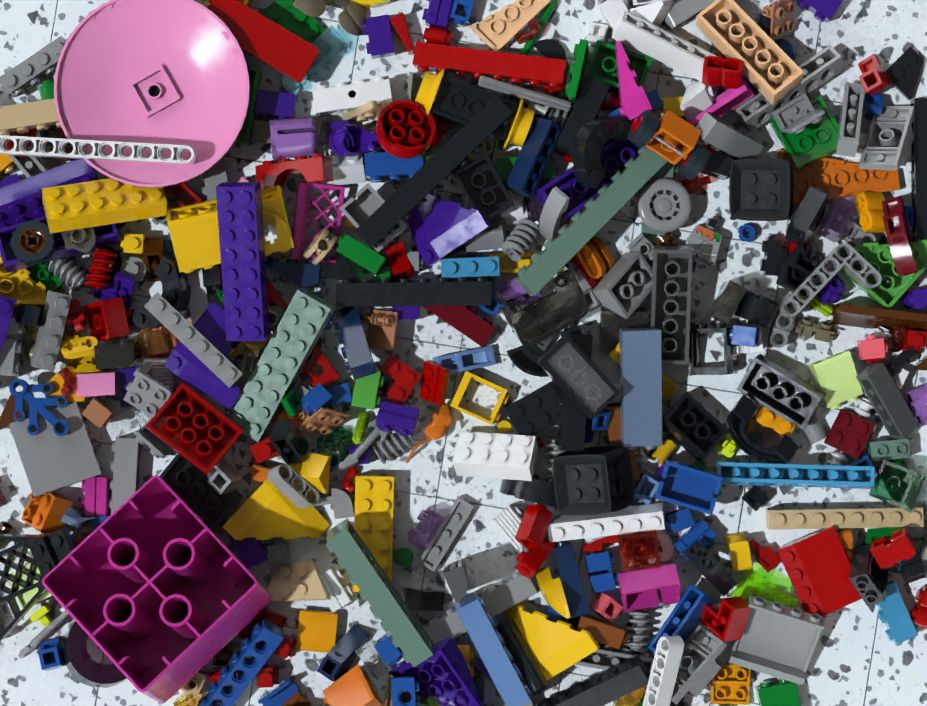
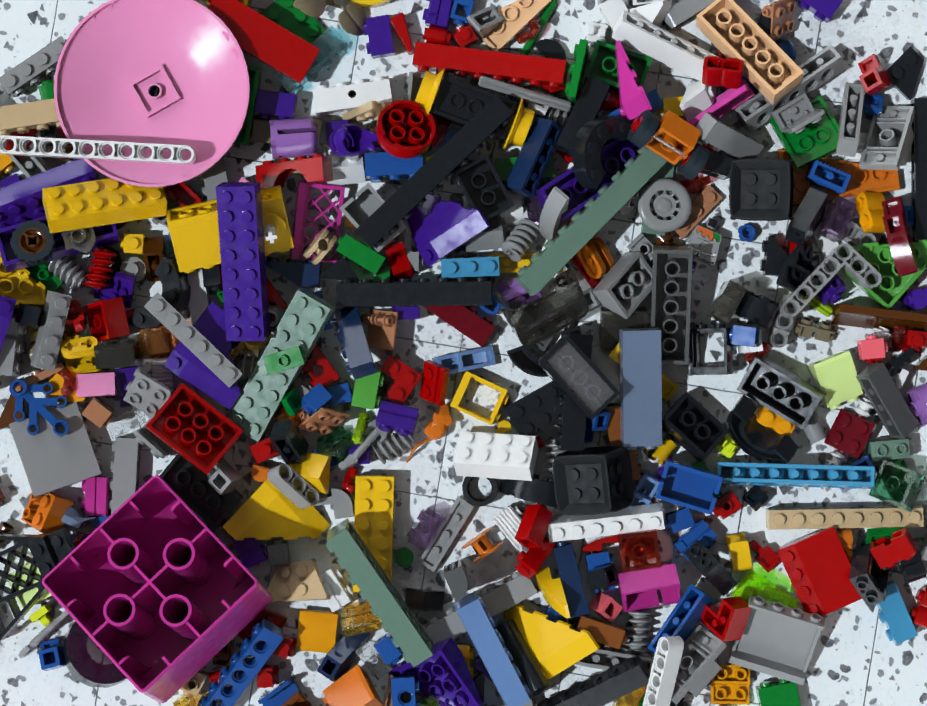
(39, 376): none -> nougat plate
(284, 360): none -> green plate
(358, 620): none -> clear yellow brick
(465, 36): none -> red brick
(479, 502): none -> black tyre
(482, 545): none -> orange piece
(485, 21): none -> light grey slope
(602, 577): none -> black brick
(700, 208): none -> nougat plate
(726, 505): none -> red brick
(749, 357): none -> clear red arm
(828, 177): none -> blue brick

